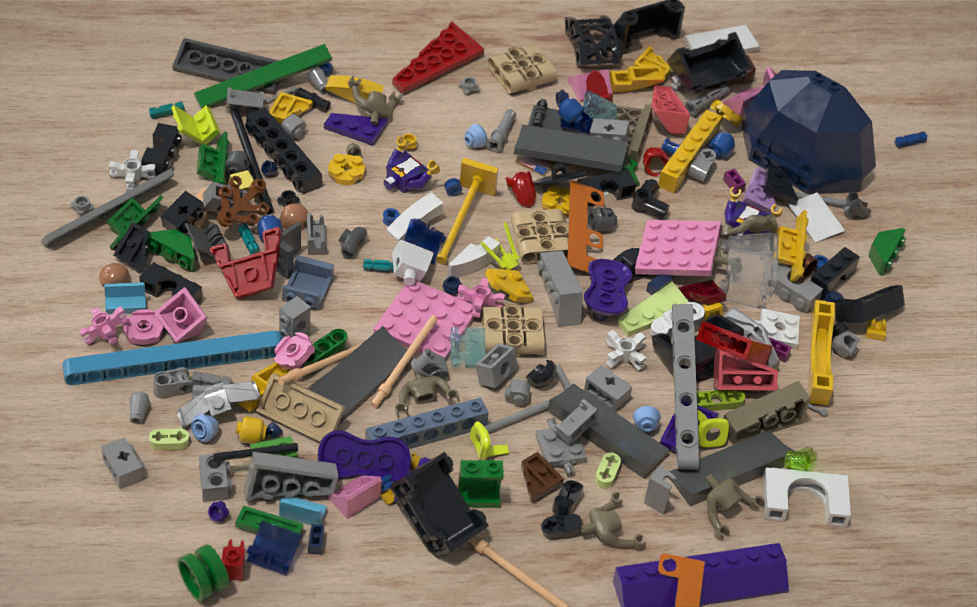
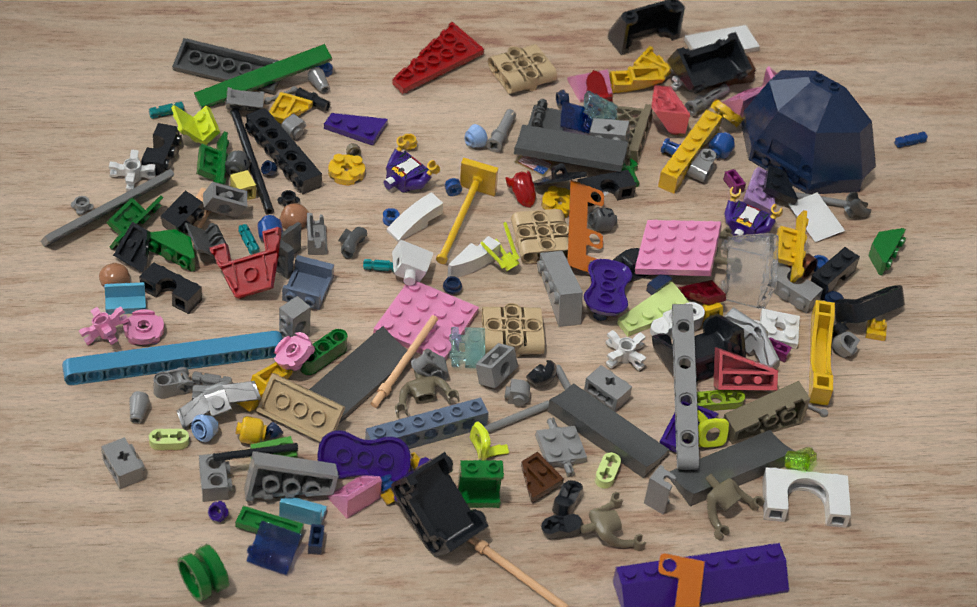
(182, 316): bright pink slope -> none
(234, 560): red brick -> none
(257, 187): dark orange plant -> none
(297, 374): light nougat bar -> none
(339, 85): yellow slope -> none
(375, 103): dark tan piece -> none
(421, 236): clear blue hinge -> none
(469, 85): light grey plate -> none
(480, 297): bright pink pin -> none
(510, 282): yellow plate -> none
(571, 111): blue head -> none
(577, 422): light grey hinge -> none
(578, 28): black fence -> none
(645, 201): black piece -> none
(646, 418): light blue cone -> none
(654, 152): red piece -> none
(734, 343): red arch -> none
(754, 224): dark tan piece -> none

